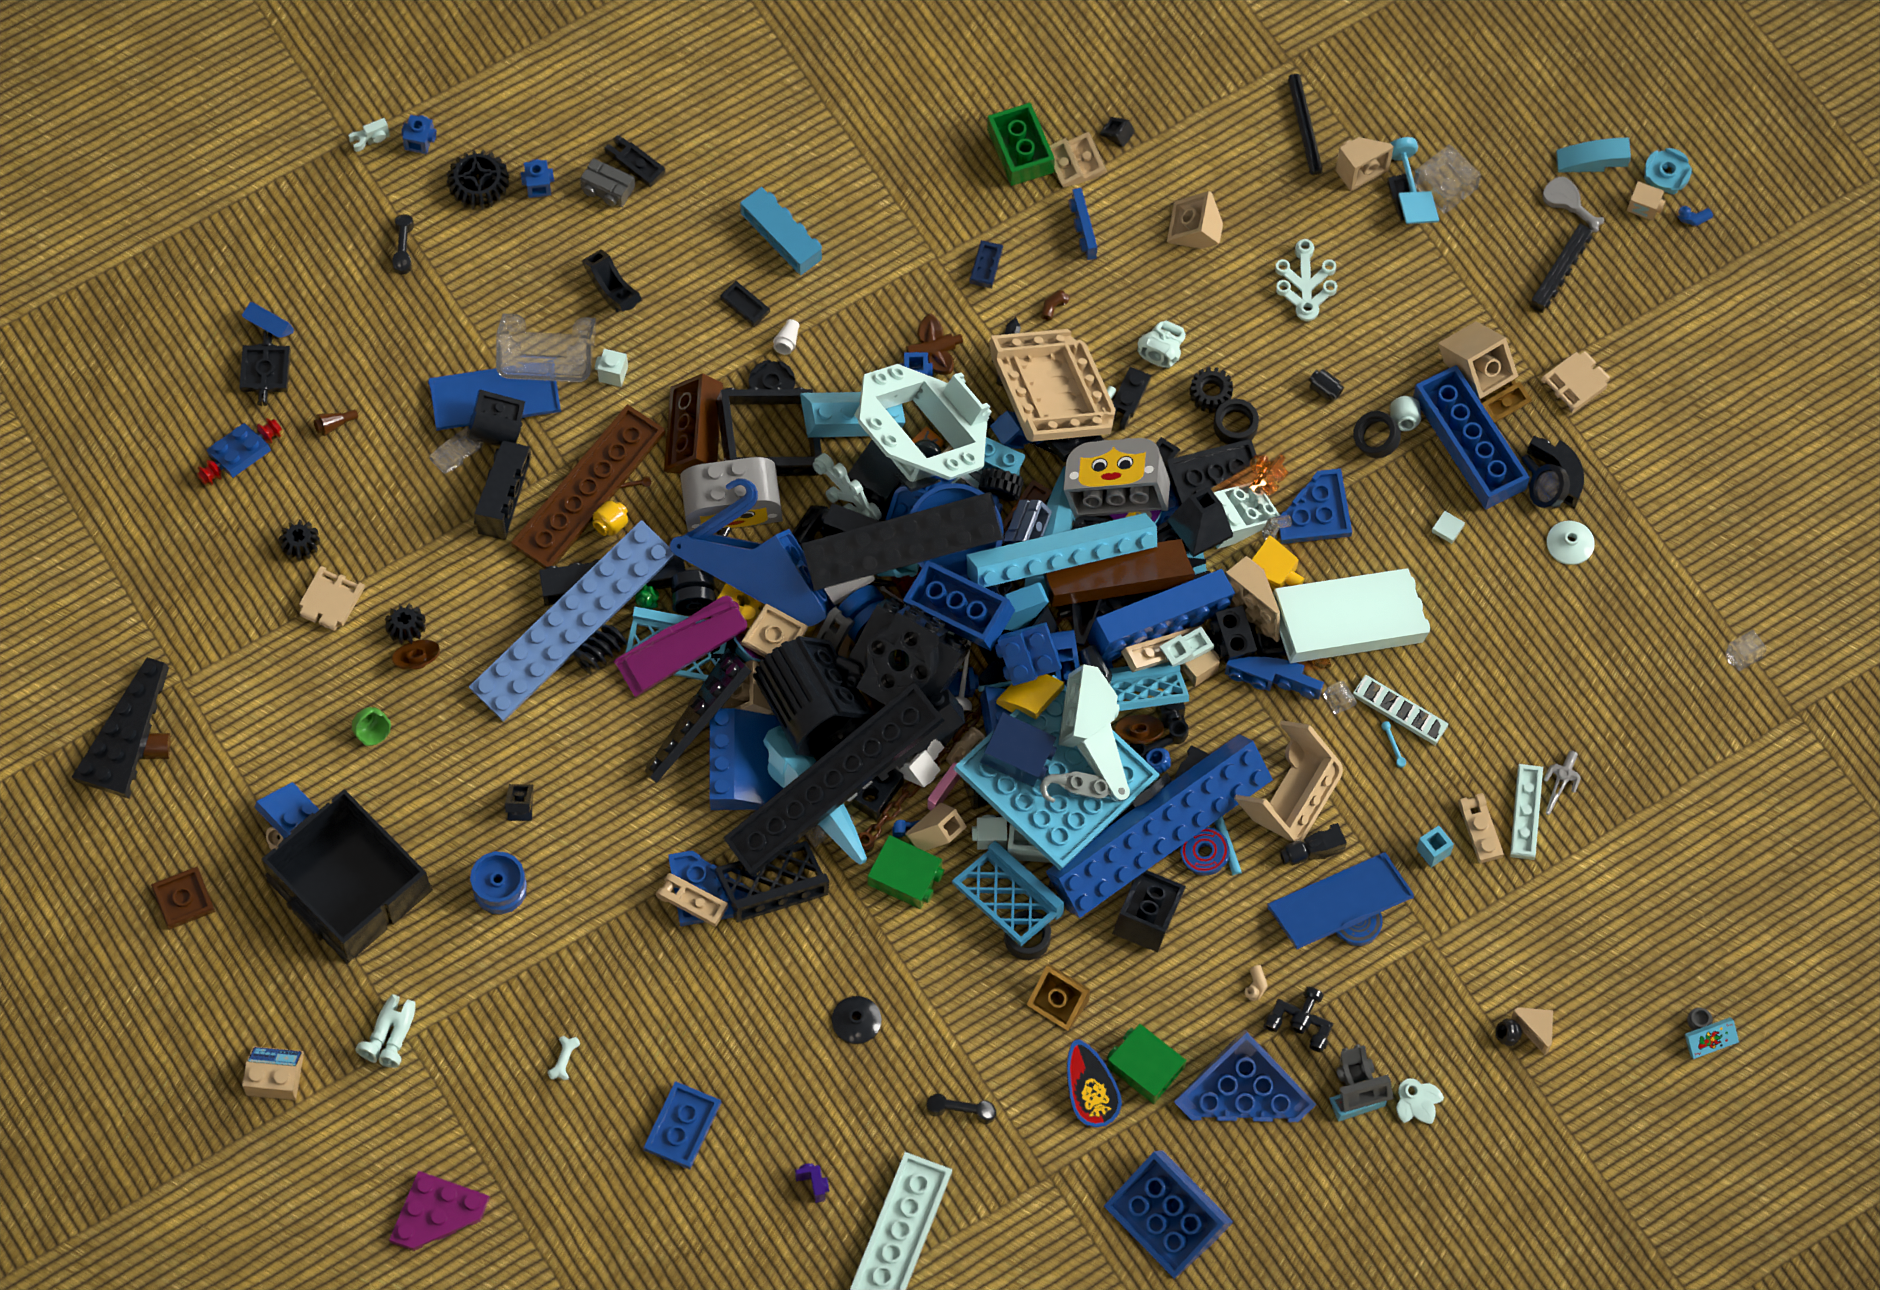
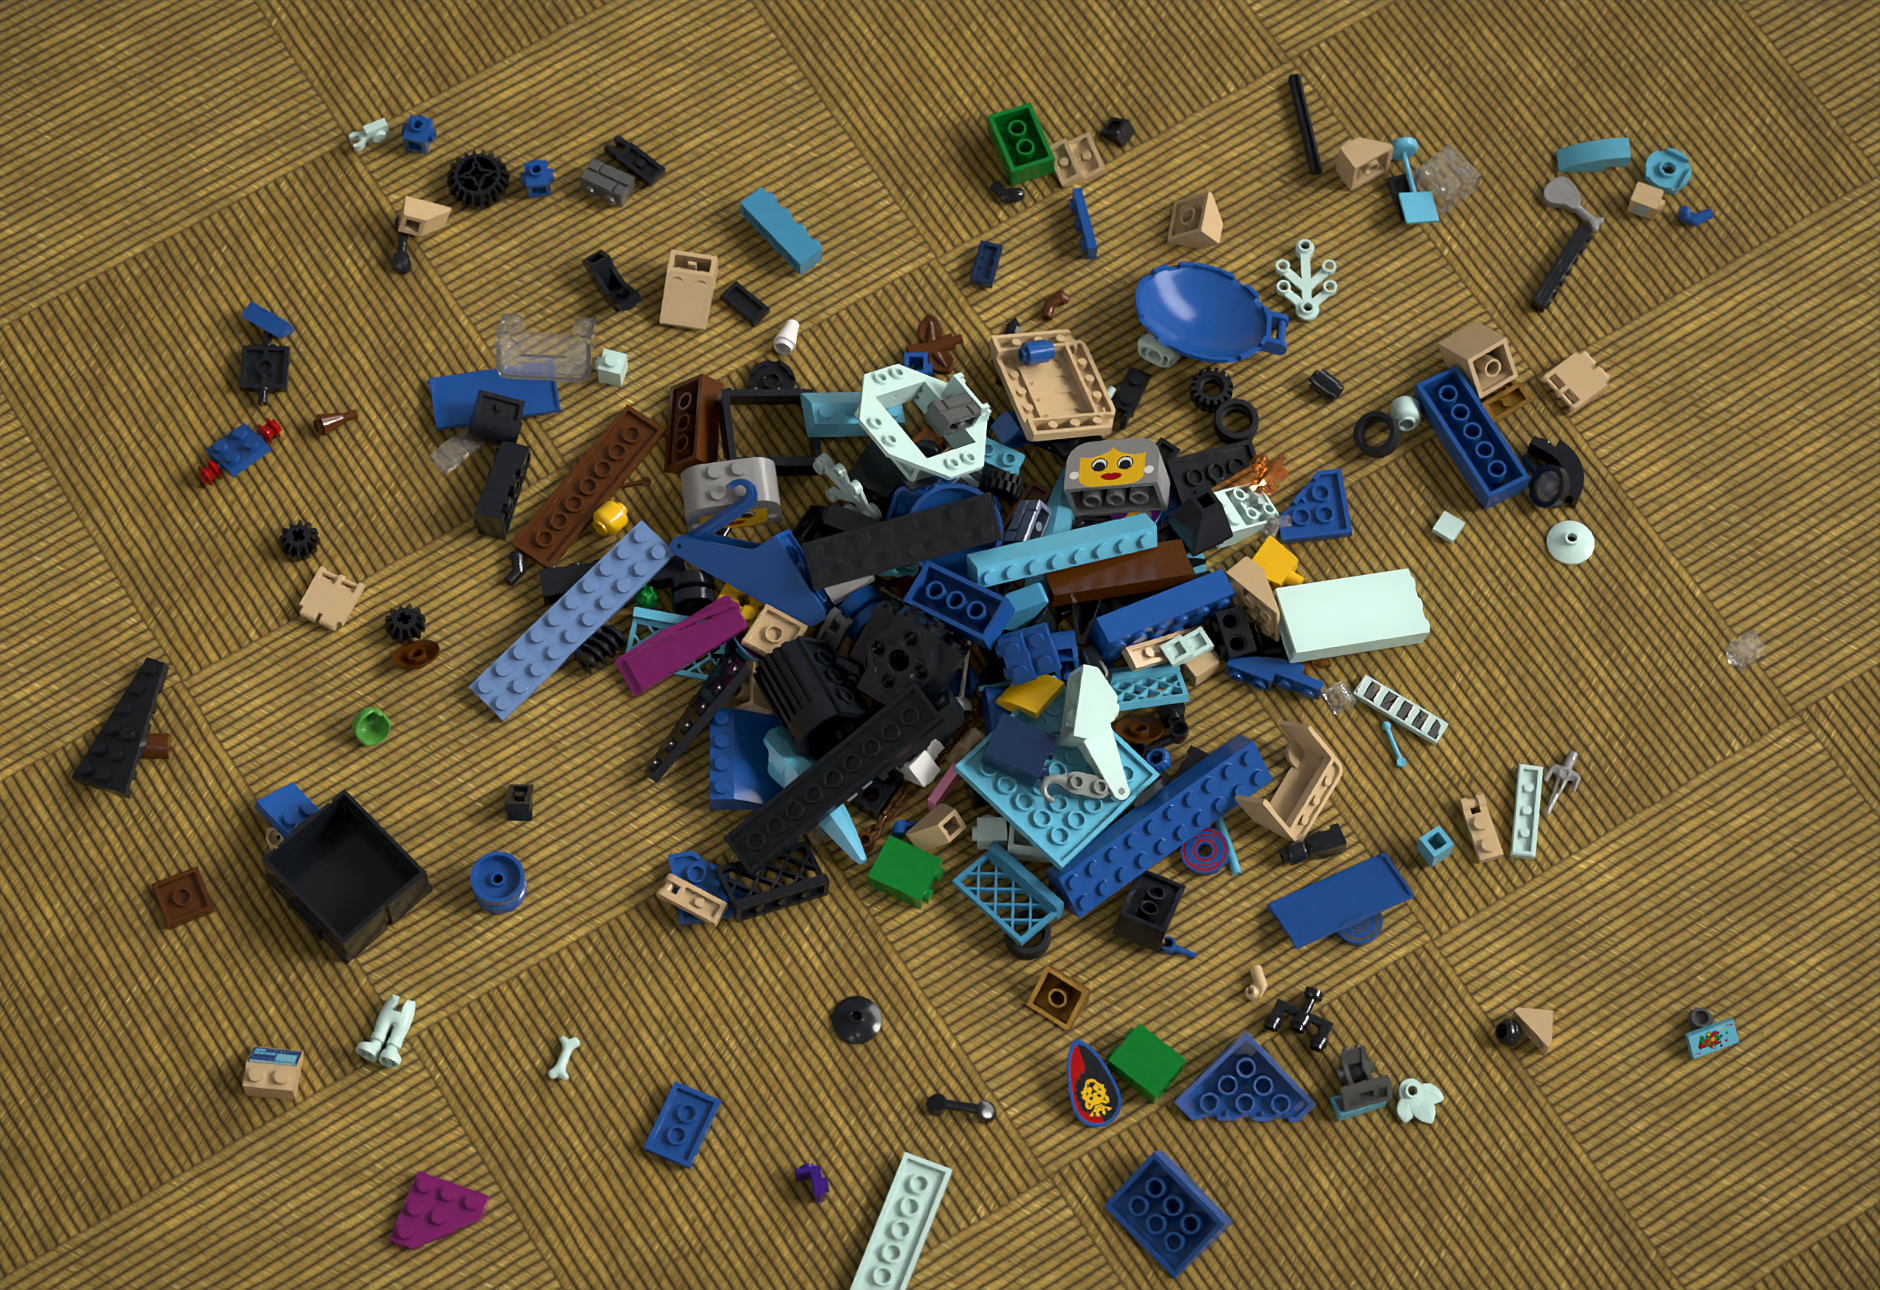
(421, 217): none -> tan slope
(518, 567): none -> black arm
(688, 289): none -> tan slope
(952, 414): none -> dark grey brick
(1007, 195): none -> black arm
(1036, 352): none -> blue brick
(1175, 948): none -> blue hand
(1207, 314): none -> blue dish

